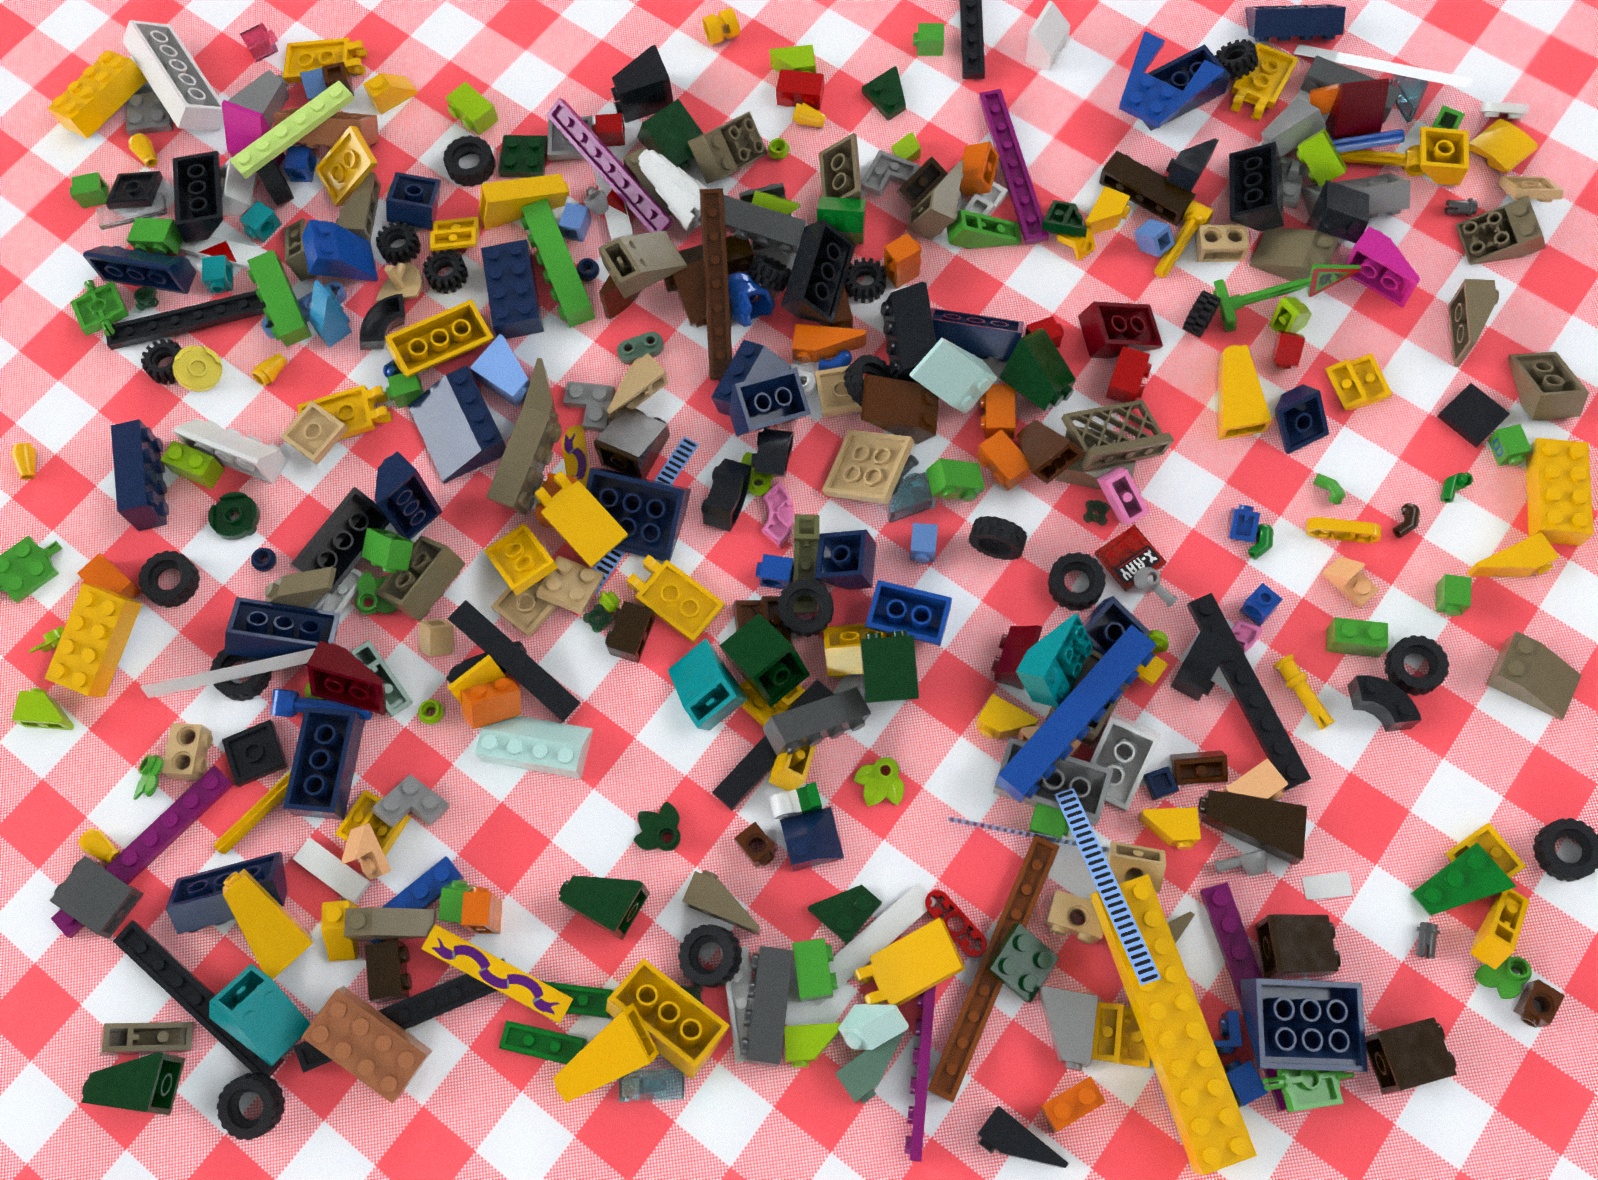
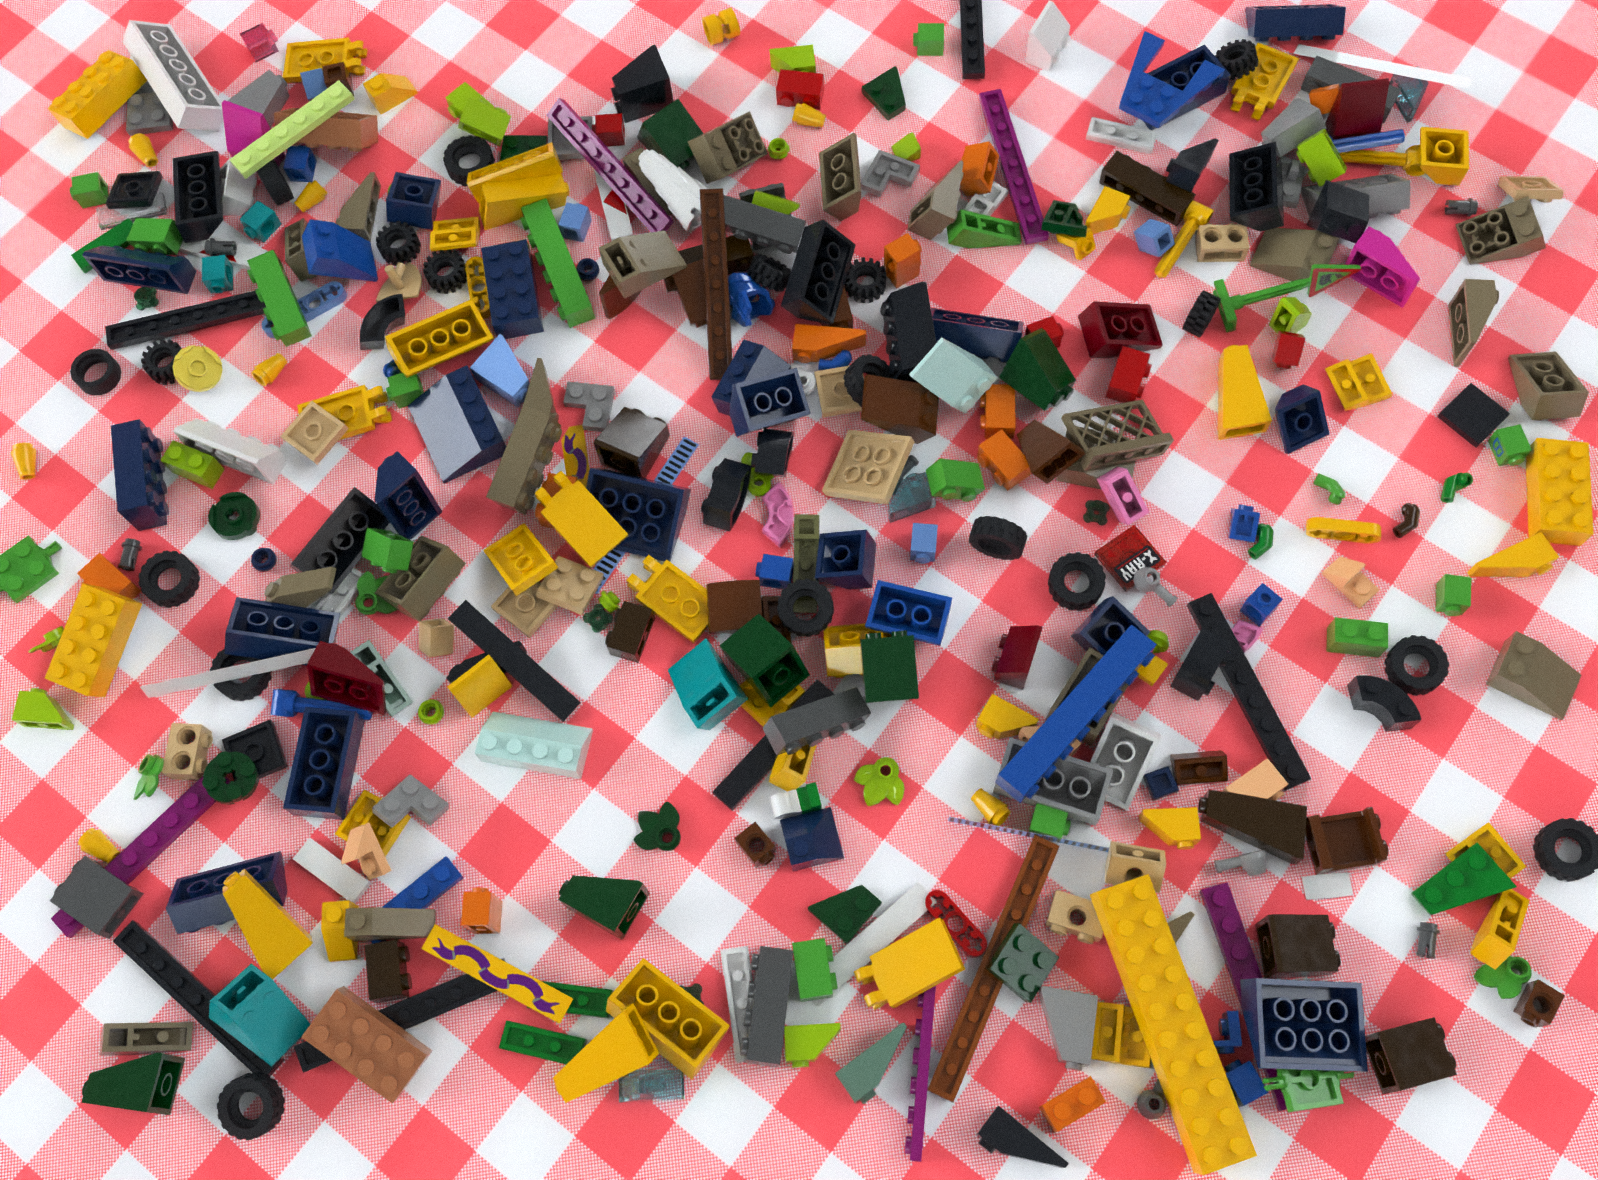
(88, 359): none -> black tyre
(99, 308): bright green plate -> none
(114, 237): none -> green tile
(129, 554): none -> dark grey pin
(220, 247): none -> dark grey pin
(224, 764): none -> dark green plate
(253, 816): yellow axle -> none
(310, 196): none -> yellow cone
(328, 315): dark azure slope -> none
(346, 165): yellow plate -> none
(452, 900): bright green brick -> none
(473, 280): none -> yellow beam
(484, 121): none -> lime brick
(491, 702): orange brick -> none
(531, 163): none -> yellow slope
(596, 201): light grey bar -> none
(639, 384): tan slope -> none
(640, 347): sand green plate -> none
(689, 955): black tyre -> none
(713, 899): dark tan slope -> none
(732, 604): none -> reddish brown slope
(844, 215): green slope -> none
(871, 1025): light aqua slope -> none
(921, 182): dark brown brick -> none
(990, 807): none -> yellow cone
(1055, 662): teal slope -> none
(1108, 887): light blue sticker -> none
(1121, 135): none -> white tile
(1143, 1102): none -> dark grey bar
(1297, 681): yellow pin -> none
(1345, 841): none -> reddish brown panel
(1448, 118): bright green brick -> none
(1503, 145): yellow slope -> none
(1513, 110): white plate -> none

